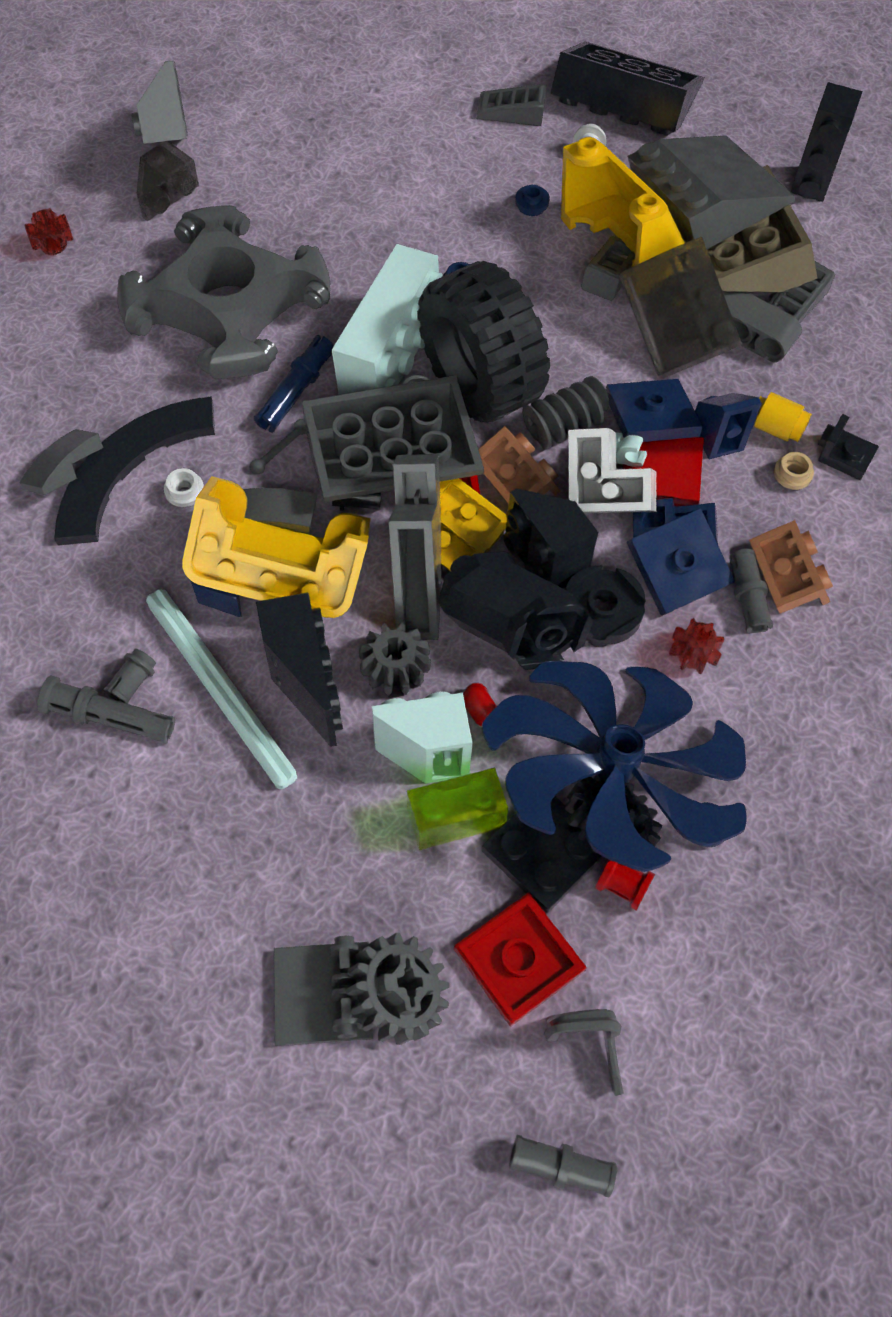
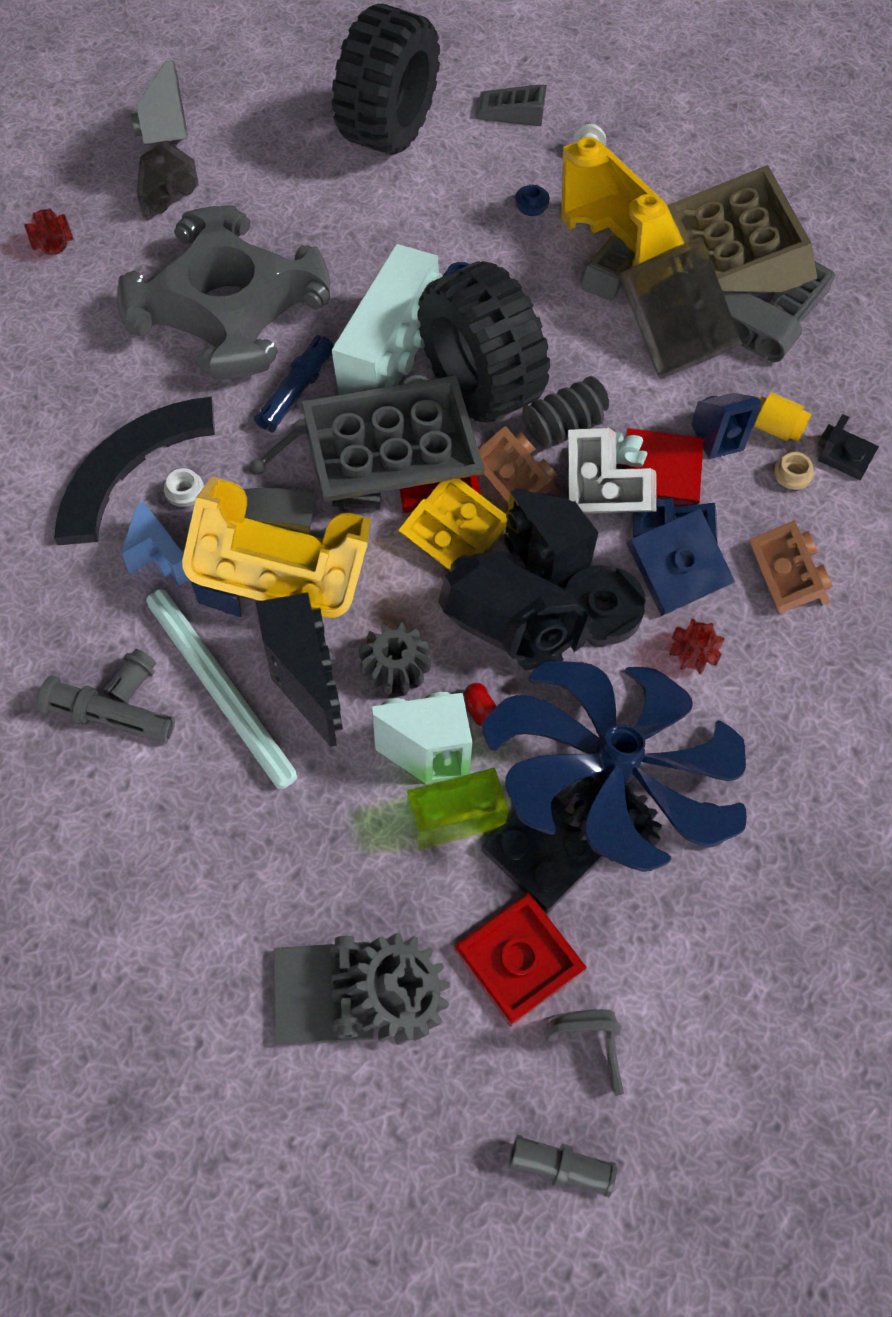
(55, 463): dark grey slope -> none
(151, 542): none -> medium blue slope
(385, 78): none -> black tyre
(416, 543): dark grey slope -> none
(625, 86): black slope -> none
(625, 882): red bush -> none
(653, 410): dark blue plate -> none
(709, 185): dark grey slope -> none
(750, 591): dark grey pin -> none
(826, 141): black brick -> none

